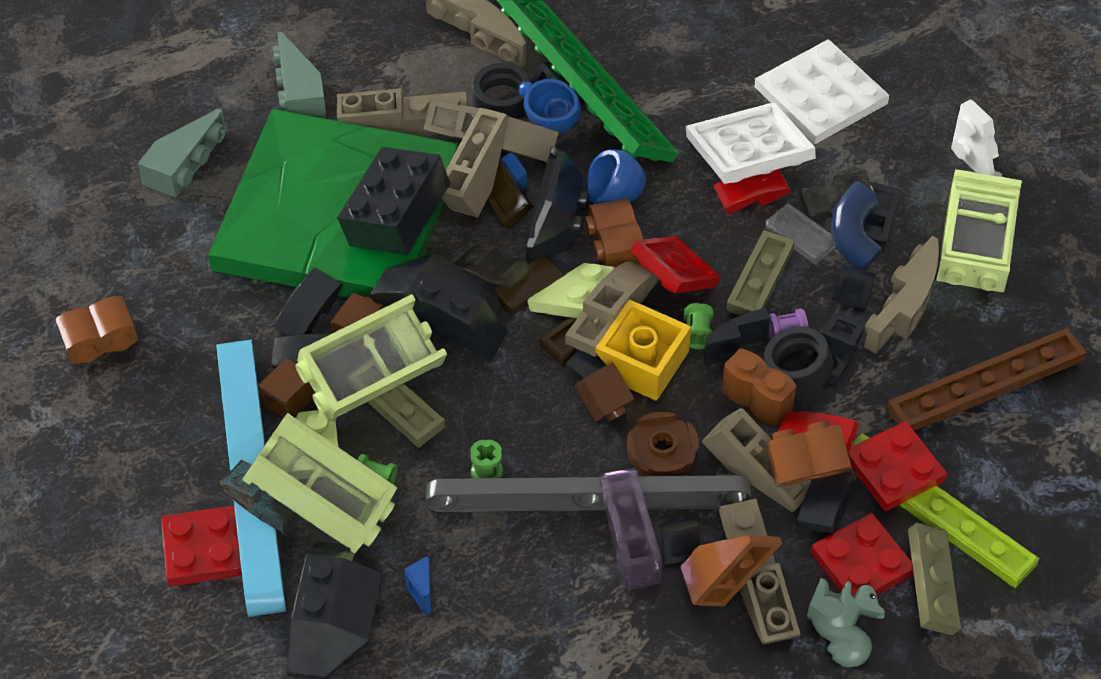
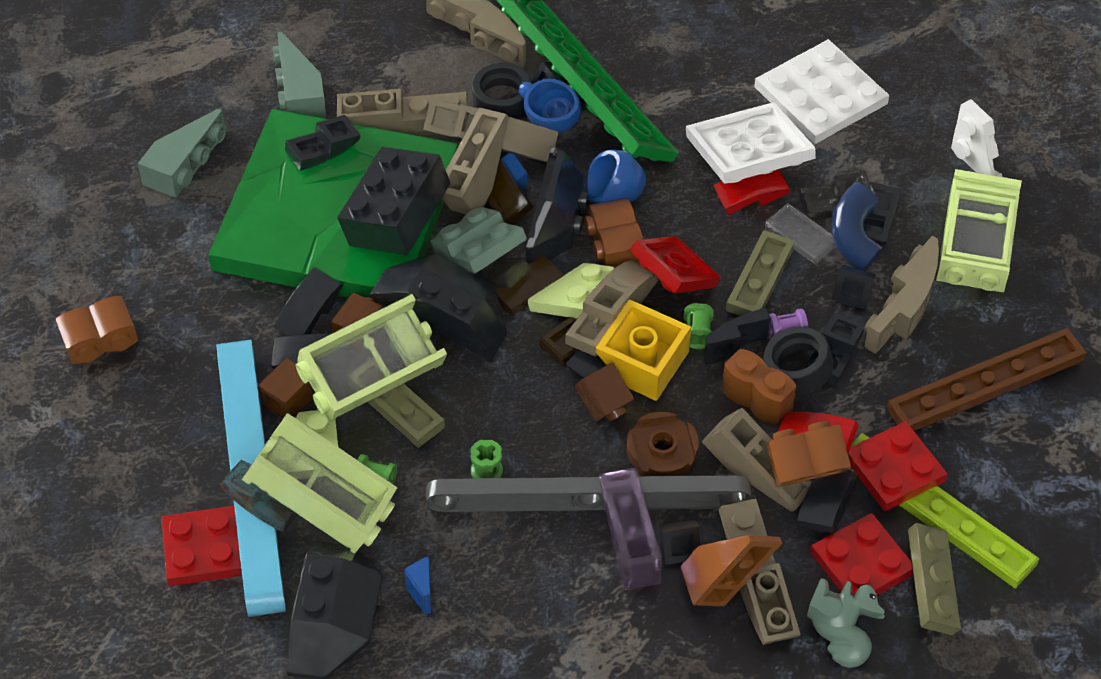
(328, 141): none -> black slope
(477, 239): none -> sand green plate

